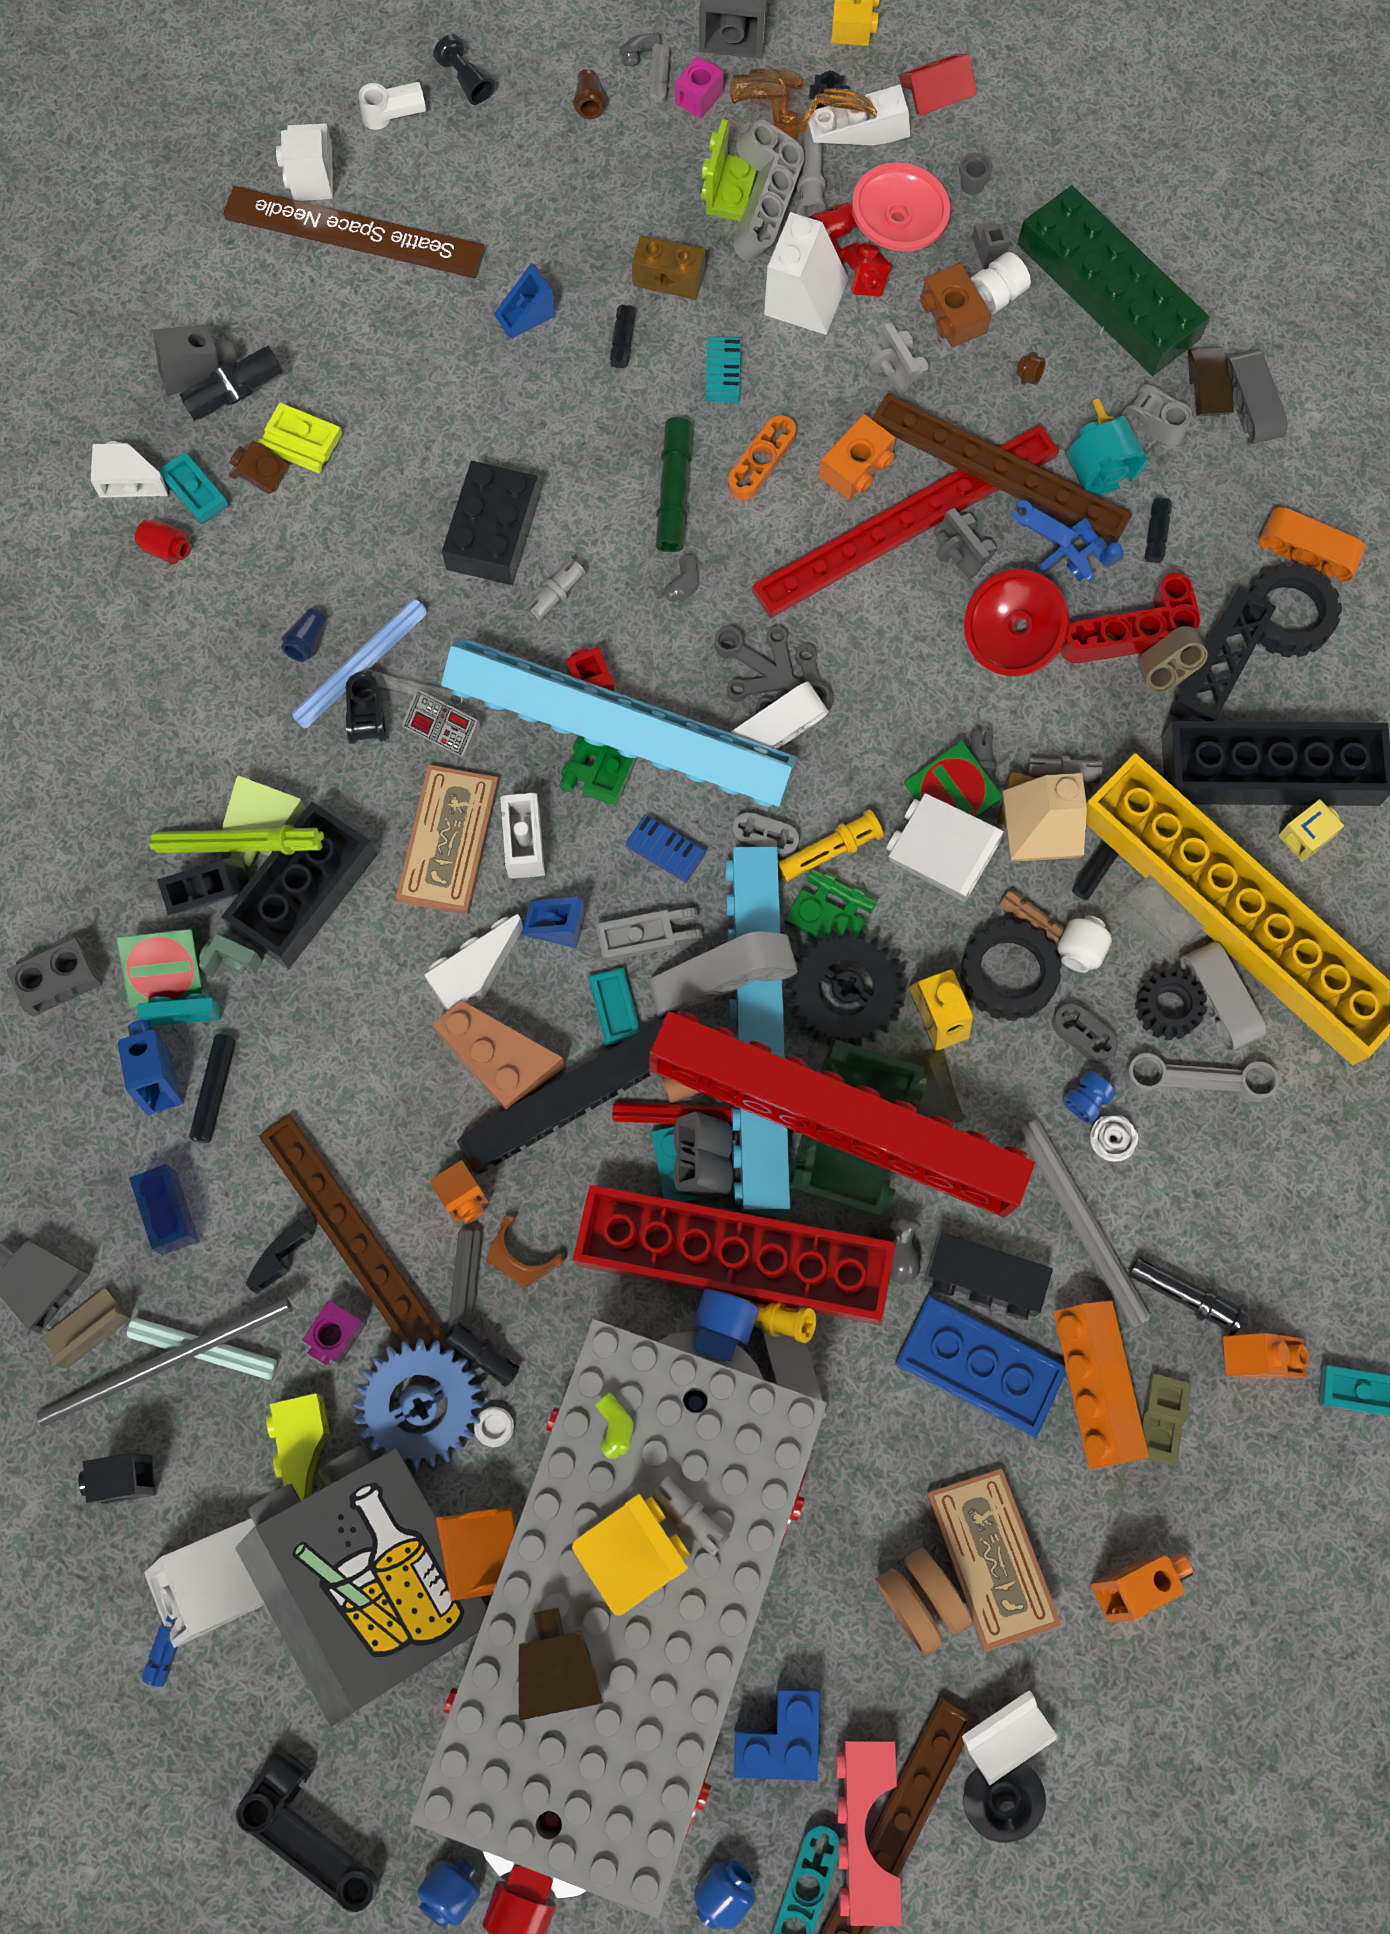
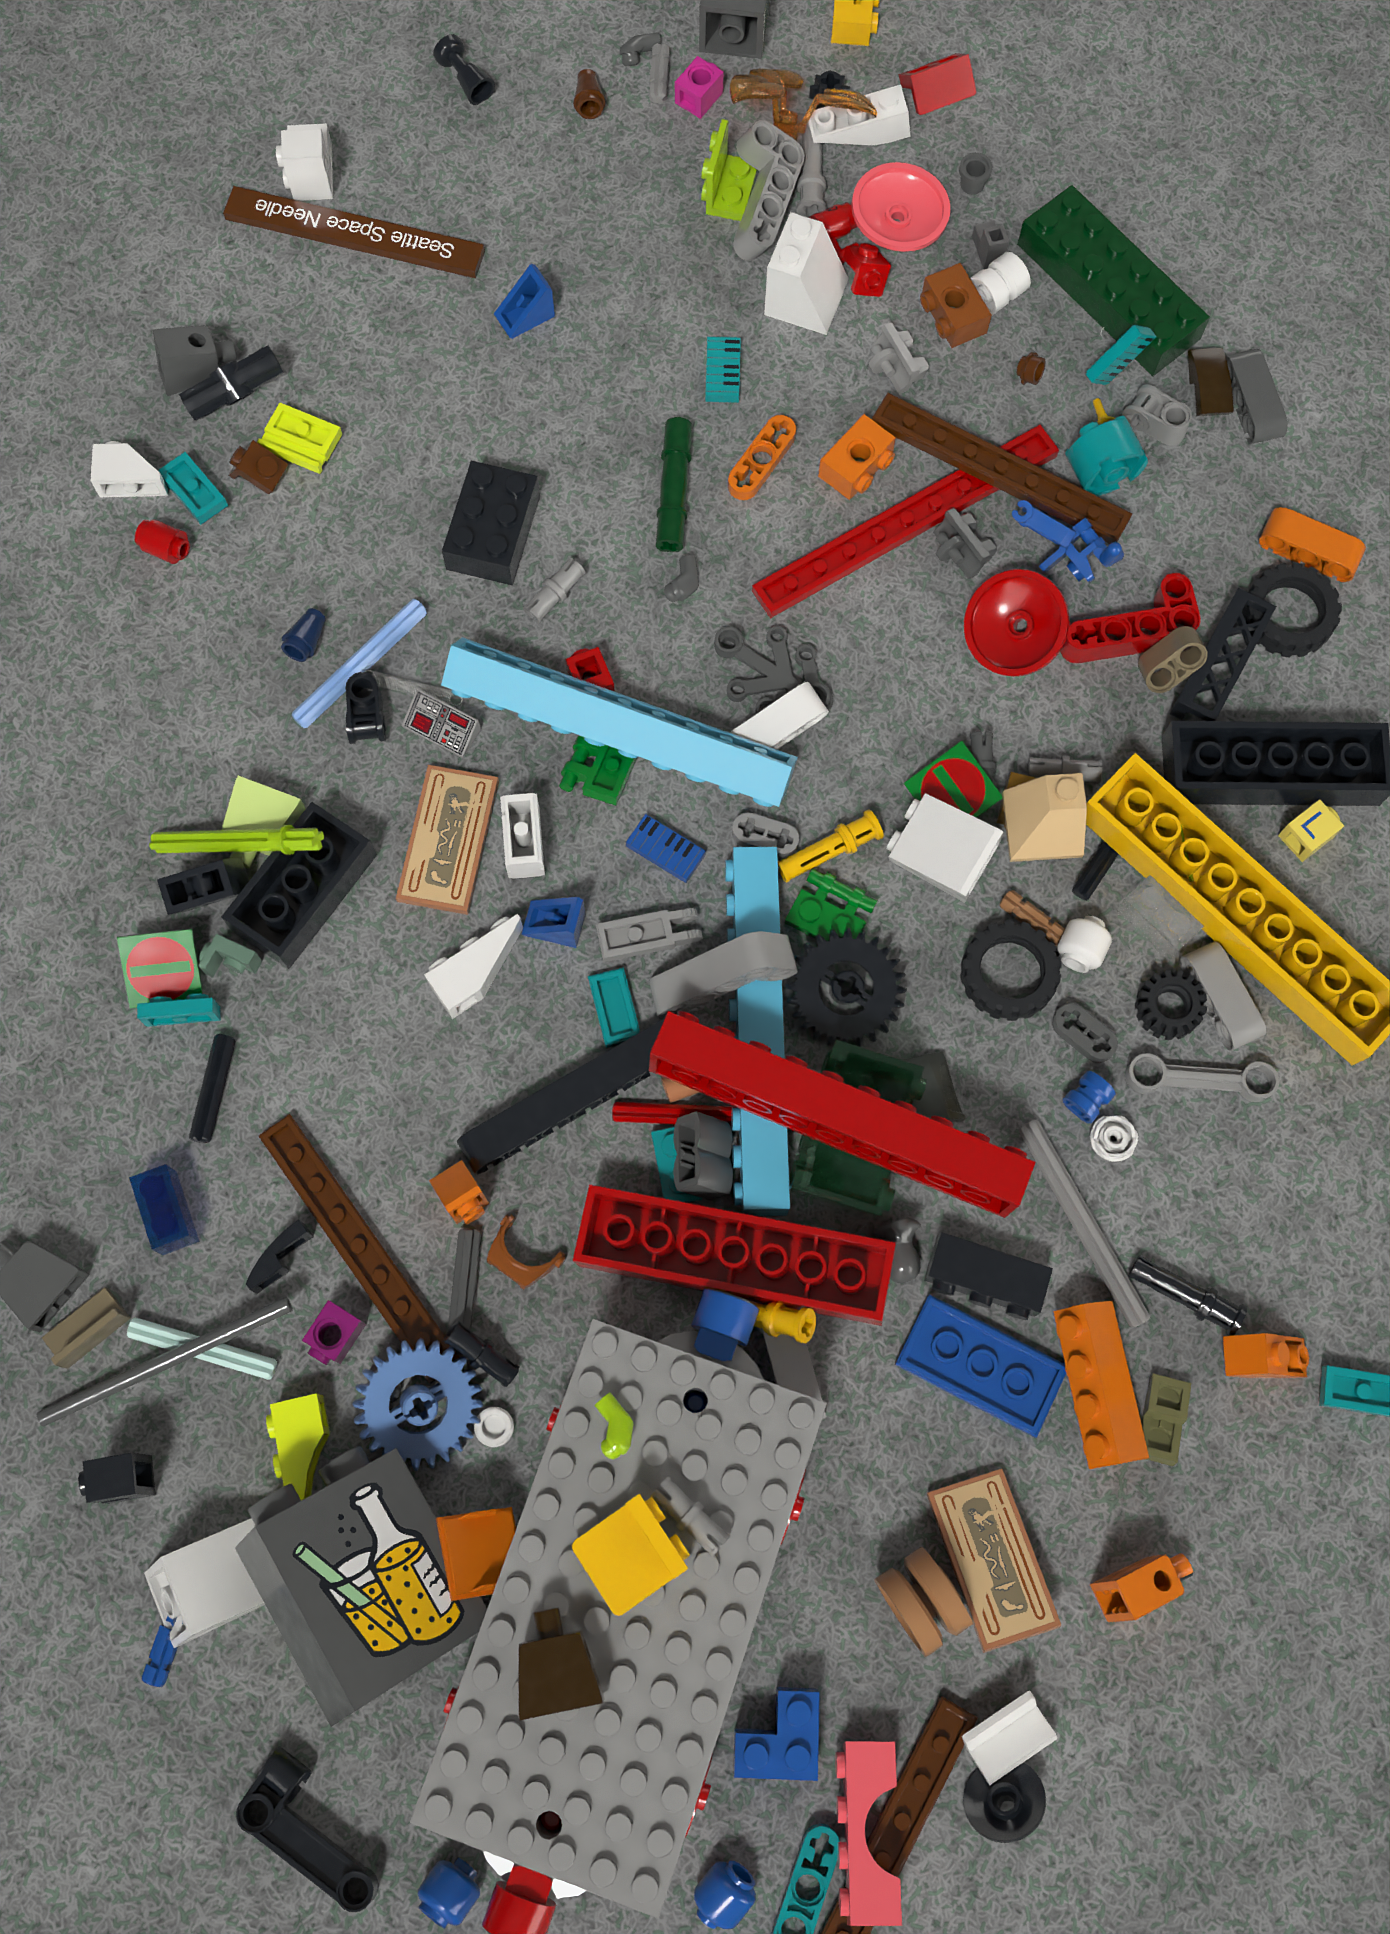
(55, 985): dark grey brick -> none
(148, 1069): blue torso -> none
(382, 104): white piece -> none
(496, 1055): nougat wedge -> none
(622, 336): black axle -> none
(668, 267): pearl gold brick -> none
(941, 1008): yellow torso -> none
(1120, 354): none -> teal tile
(1158, 530): black axle -> none

